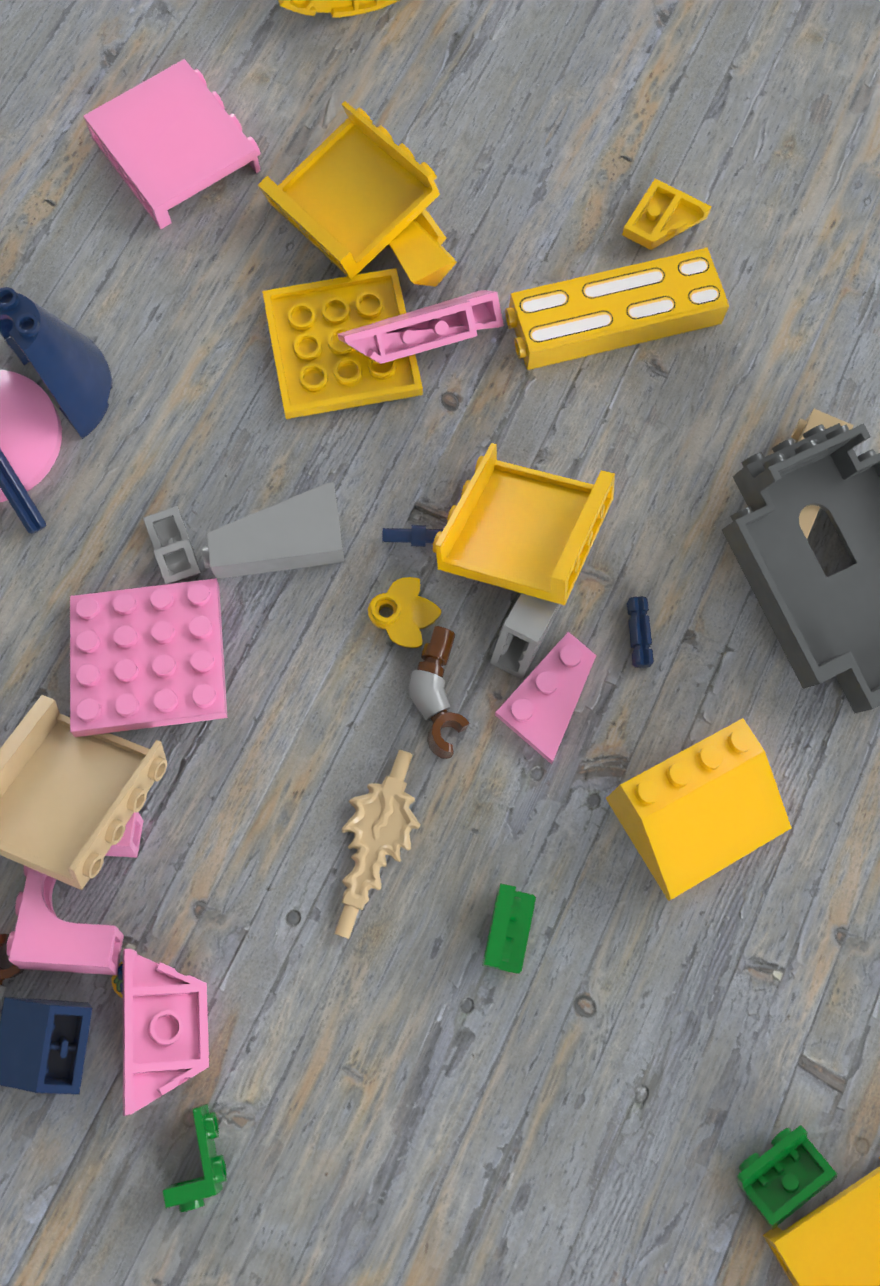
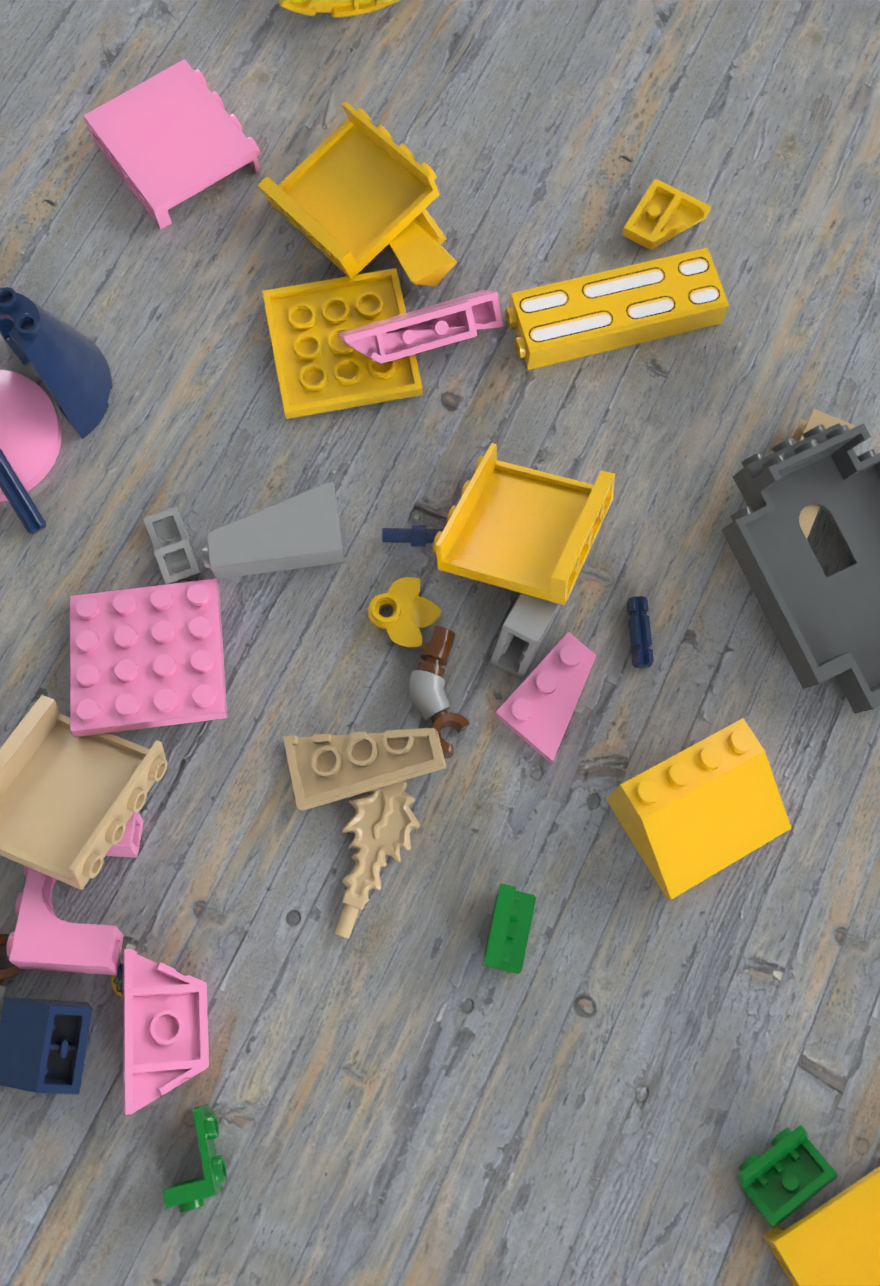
(342, 766): none -> tan wing

